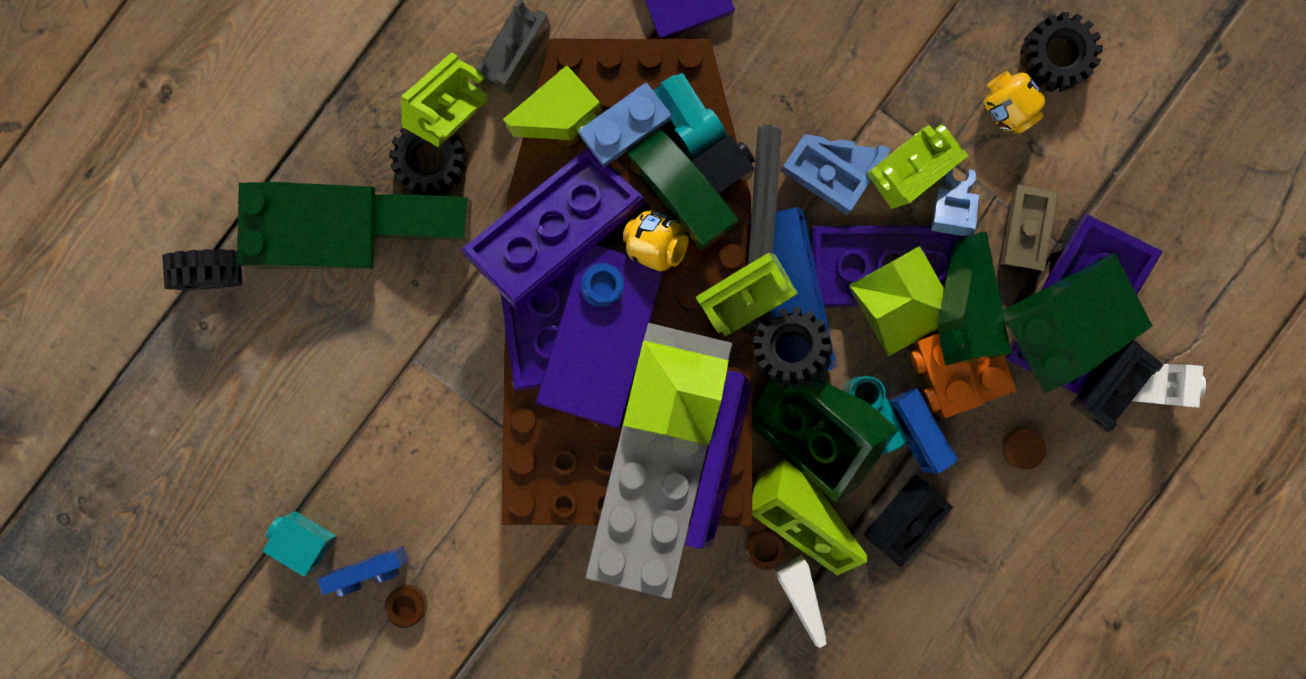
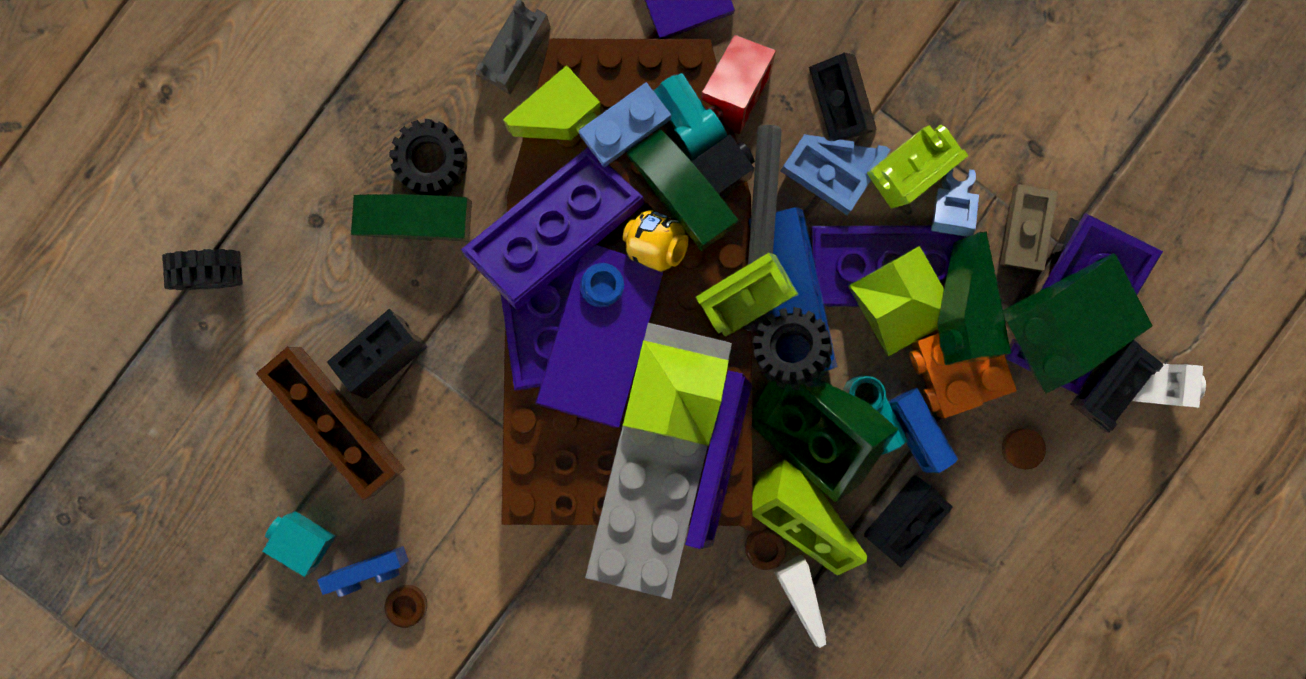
(305, 226): dark green slope -> none
(330, 421): none -> reddish brown brick
(376, 354): none -> black hinge
(442, 100): lime hinge -> none
(739, 81): none -> hinge
(842, 97): none -> black slope
(1014, 102): yellow head -> none
(1081, 41): black tyre -> none

